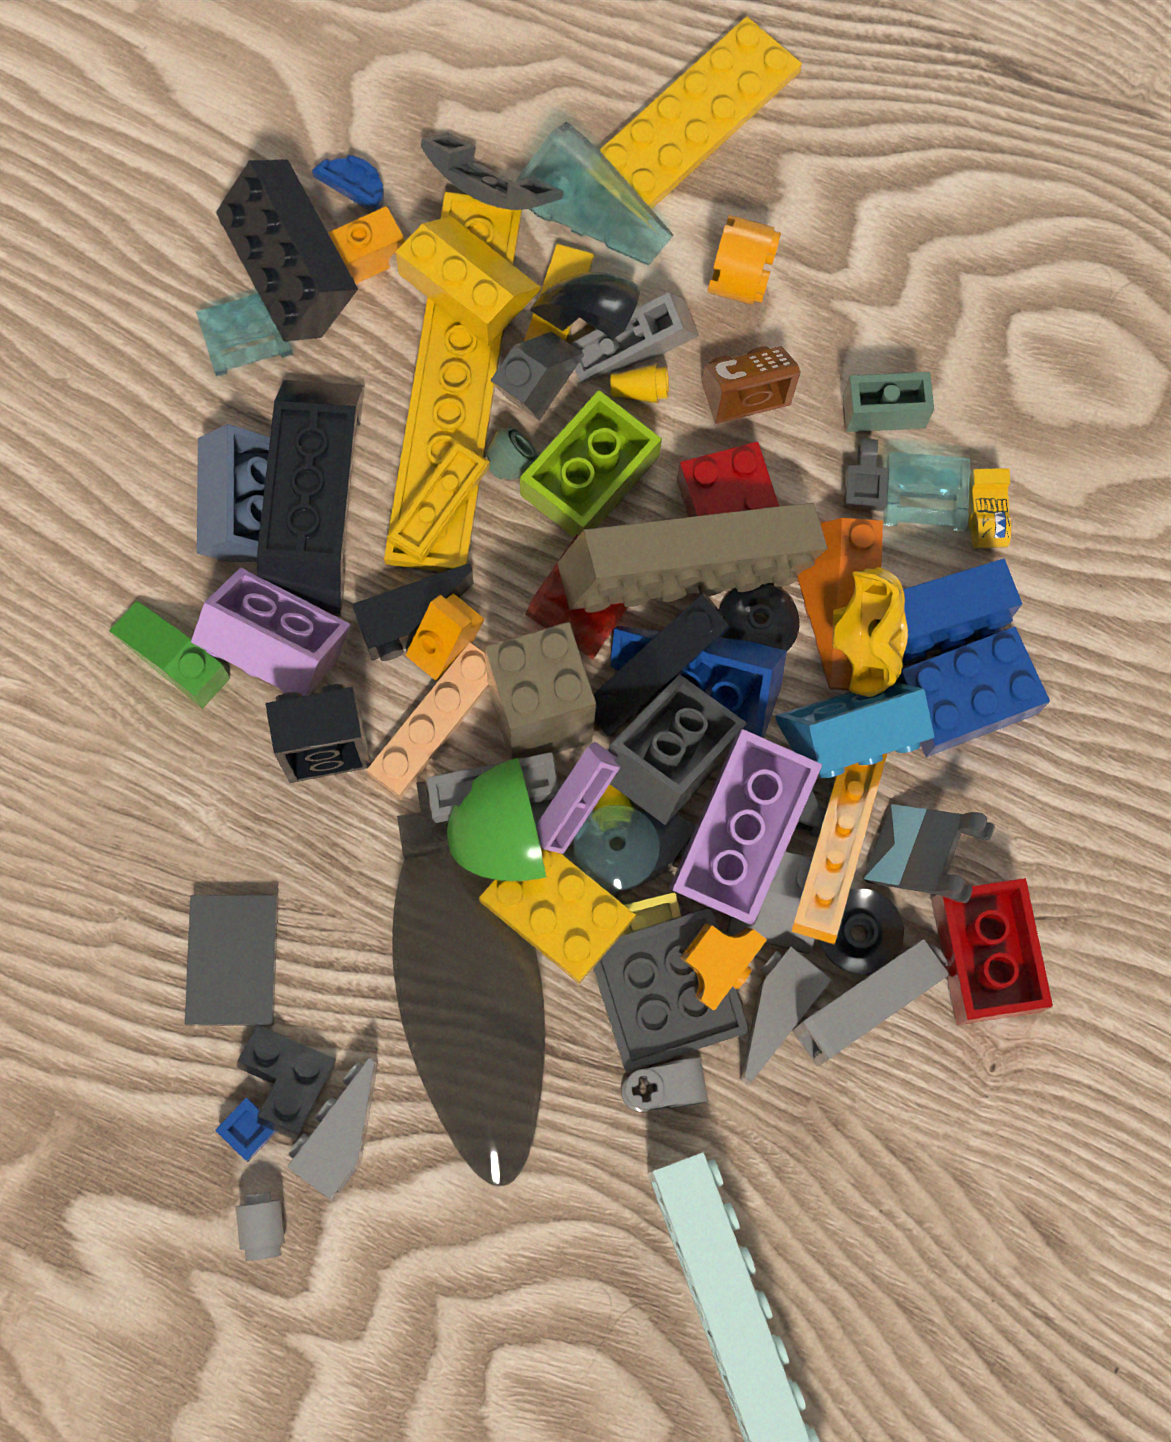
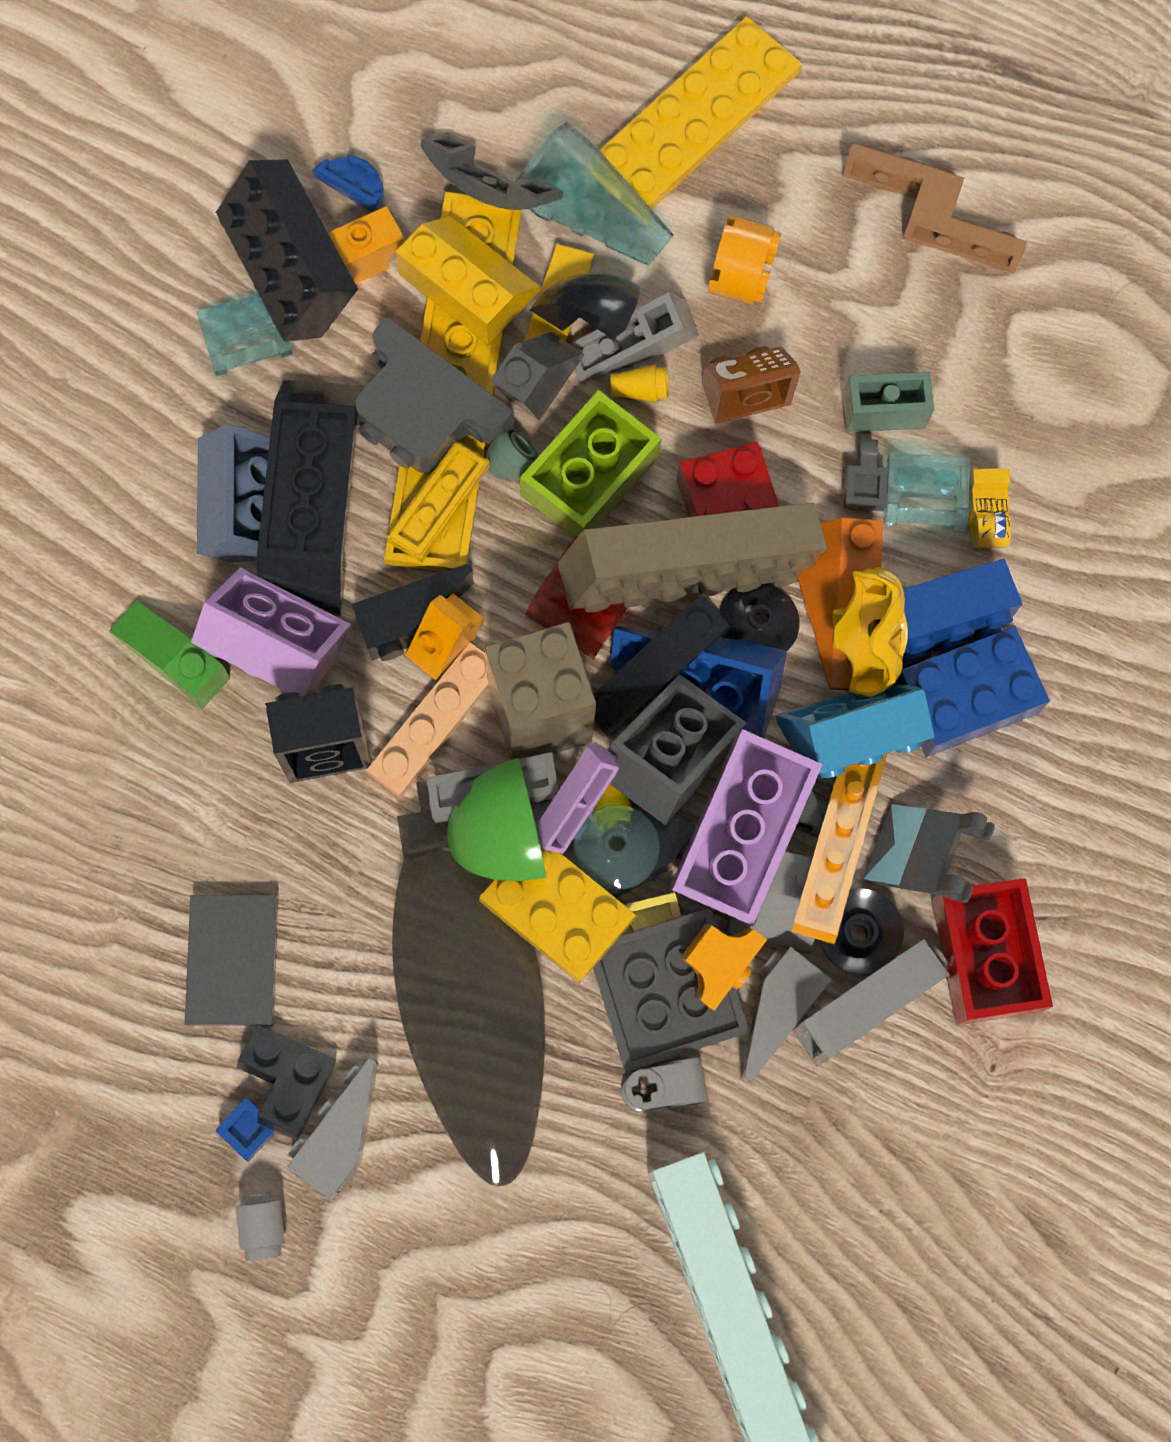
(423, 402): none -> dark grey brick
(935, 201): none -> medium nougat bracket

